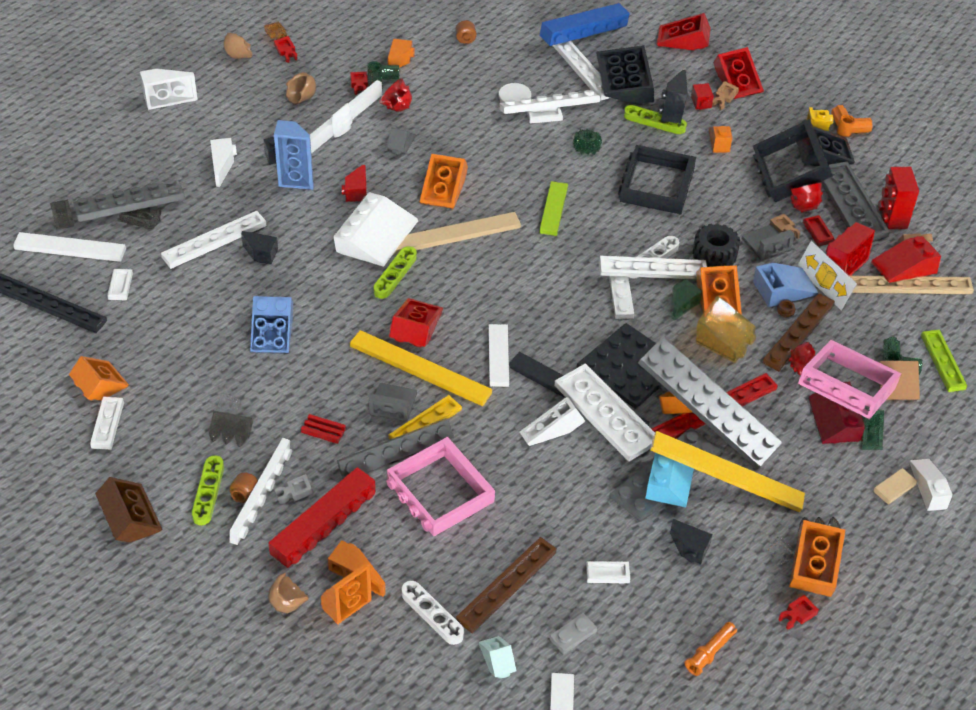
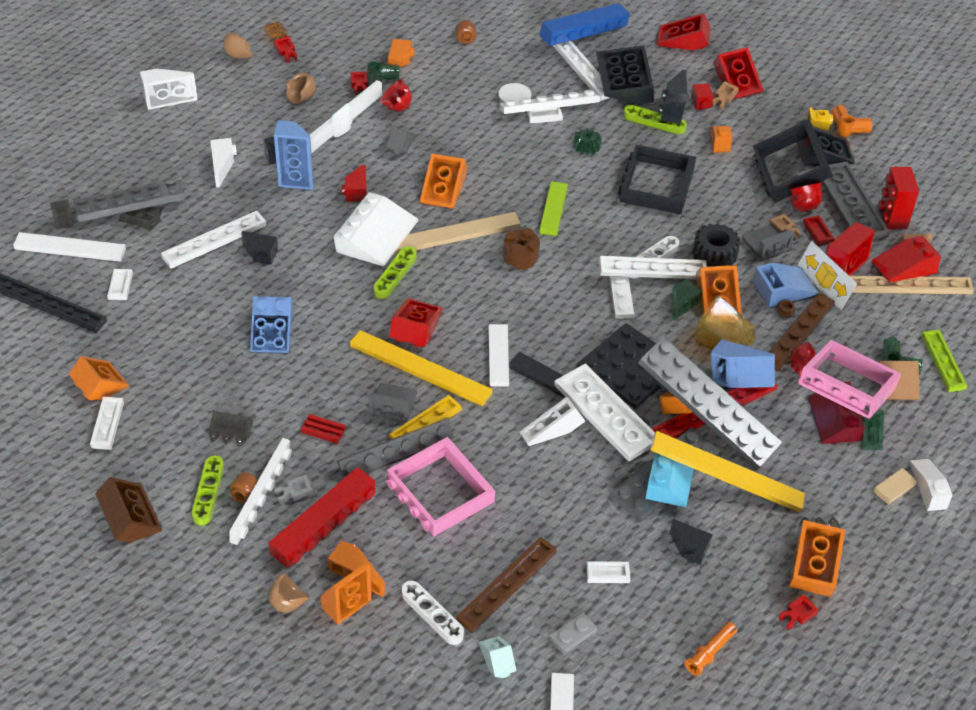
(521, 248): none -> reddish brown brick
(742, 366): none -> medium blue slope

